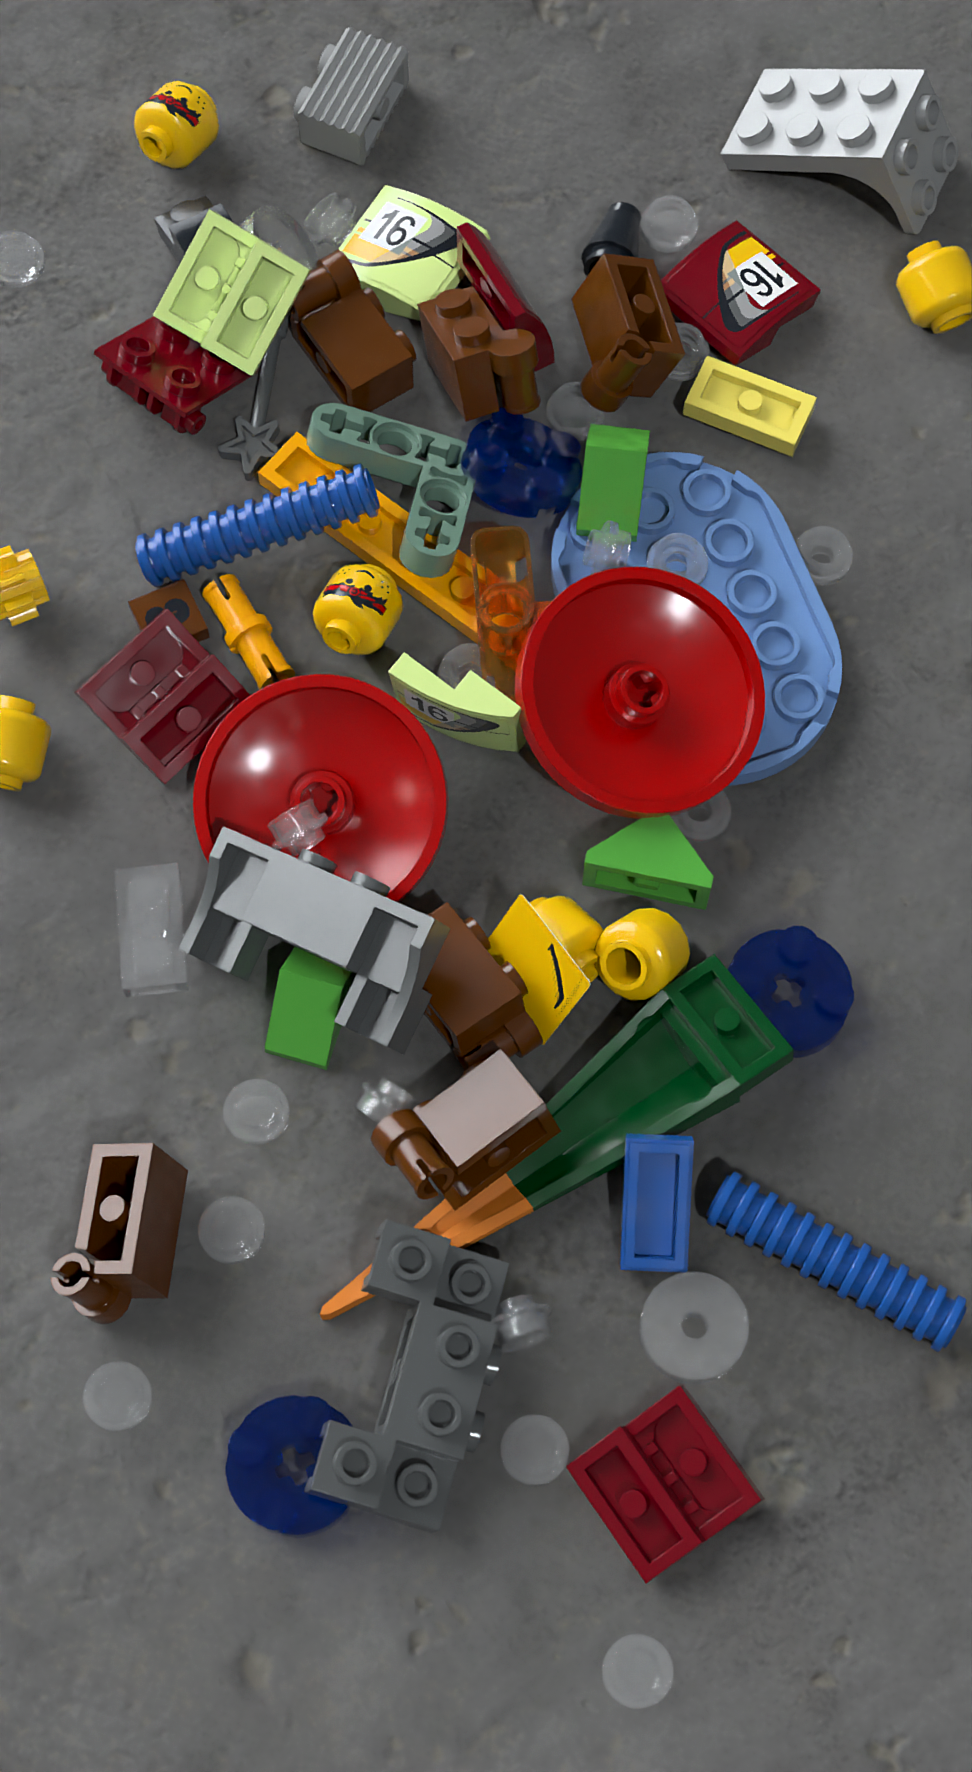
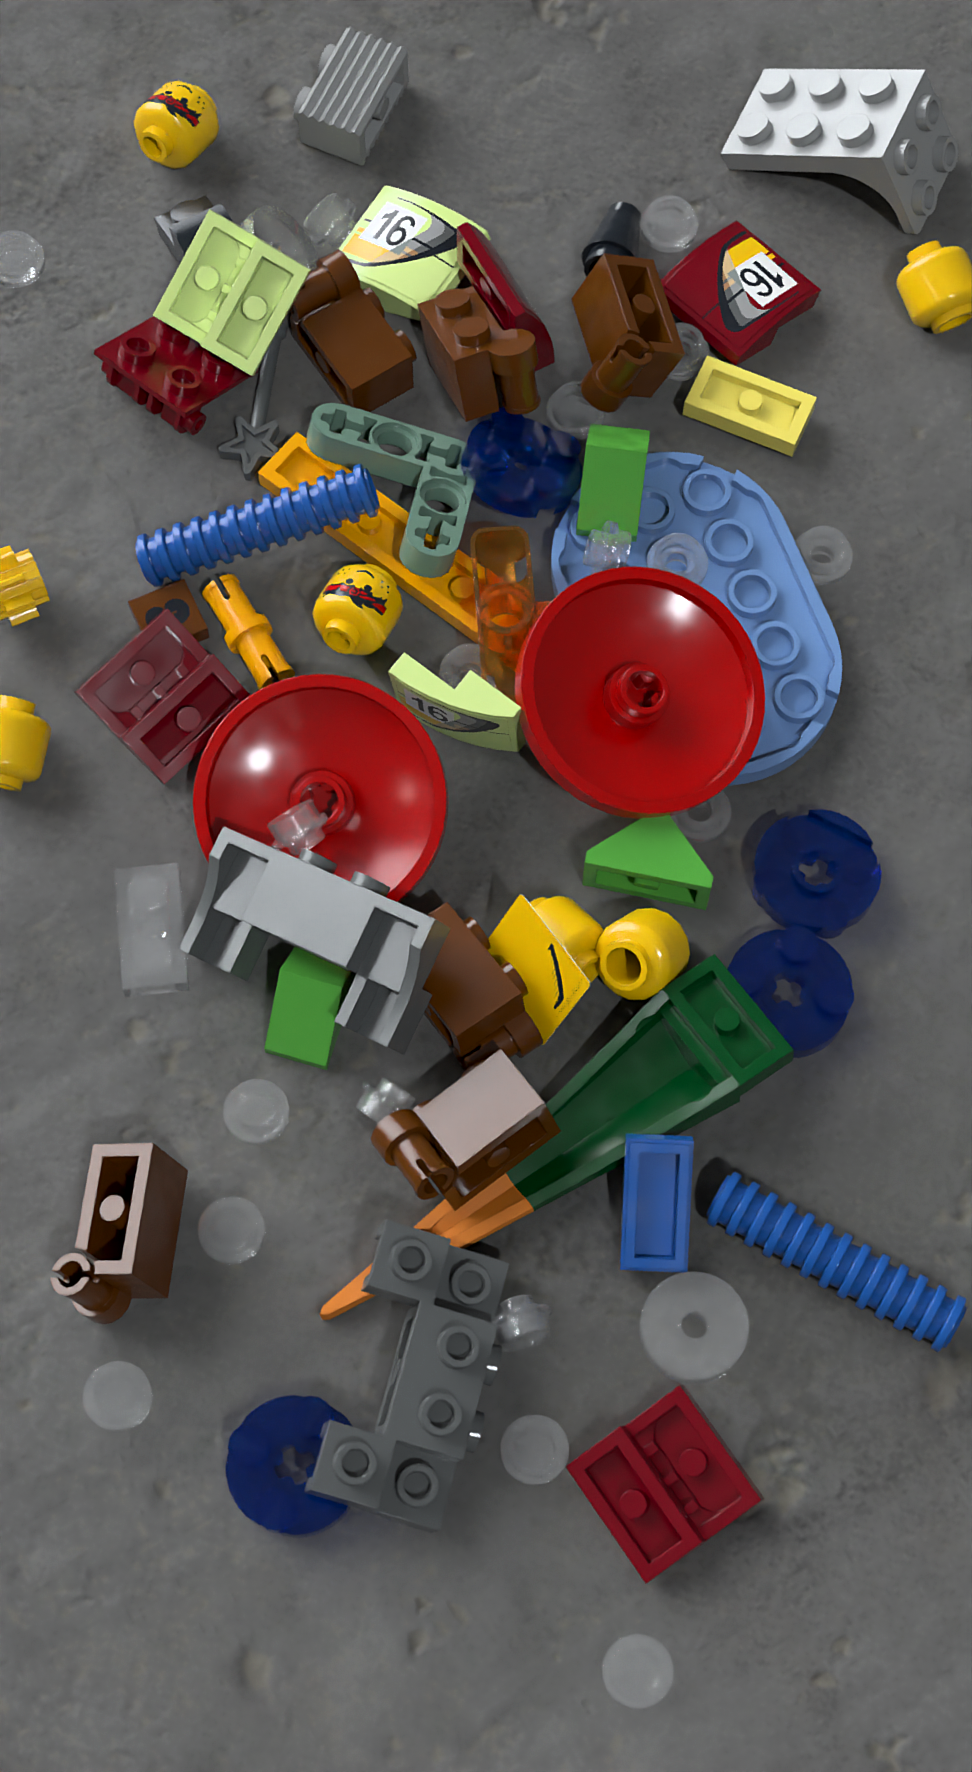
(804, 840): none -> clear blue plate

